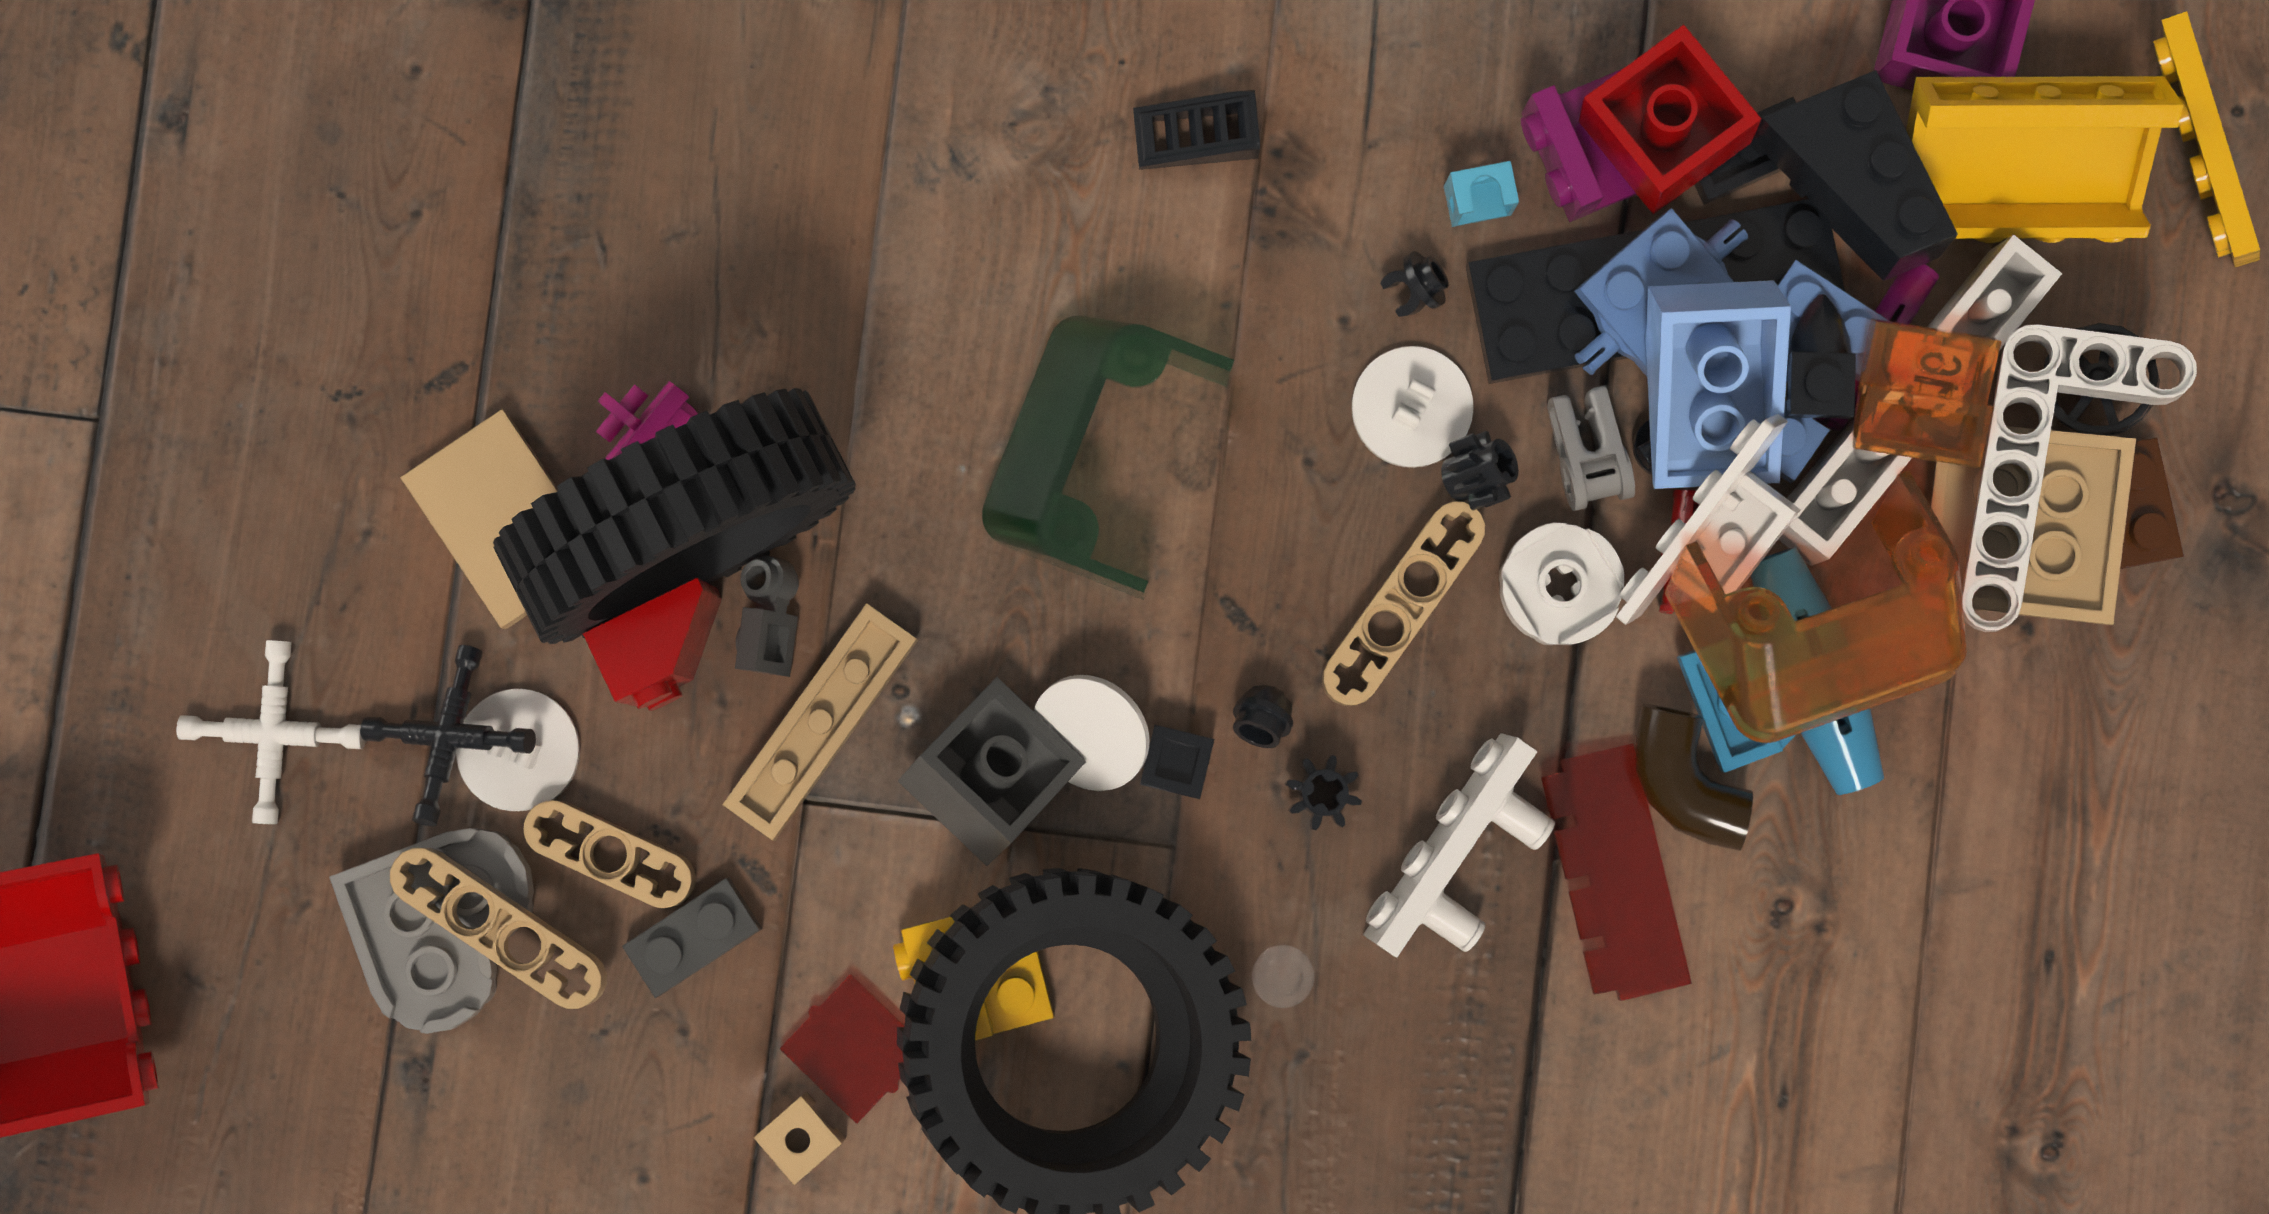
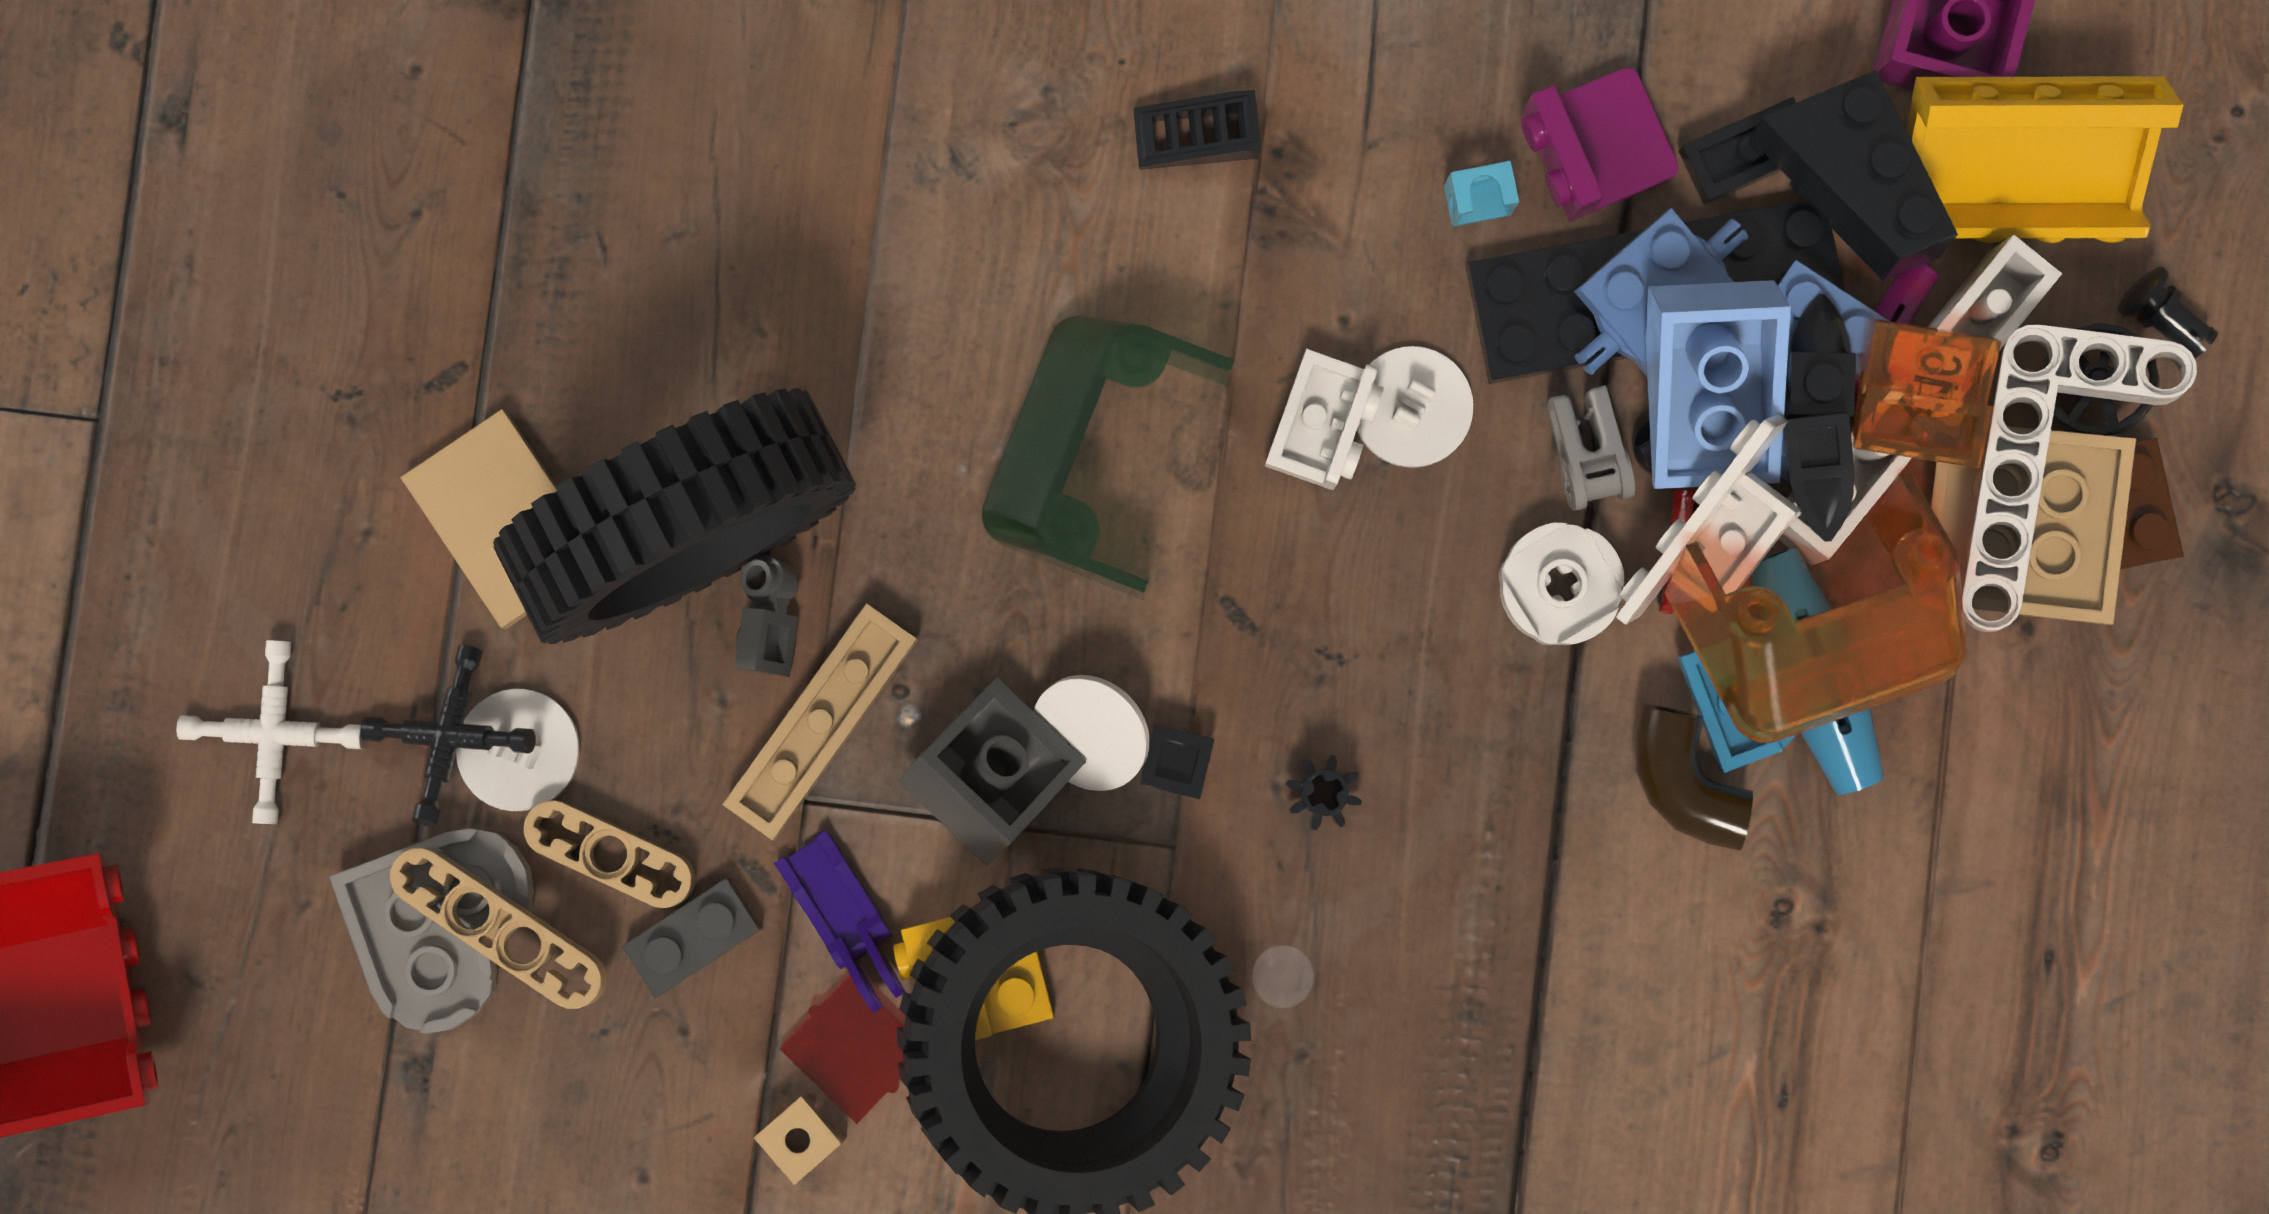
(655, 645): red slope -> none
(665, 410): dark pink hips -> none
(840, 912): none -> dark purple arm
(1263, 716): black plate -> none
(1322, 419): none -> white bracket
(1396, 599): tan beam -> none
(1425, 280): black plate -> none
(1431, 864): white plate -> none
(1479, 470): black gear -> none
(1625, 871): clear red windscreen -> none
(1668, 119): red brick -> none
(1821, 469): none -> black plate
(2165, 311): none -> black pin
(2199, 120): yellow plate -> none

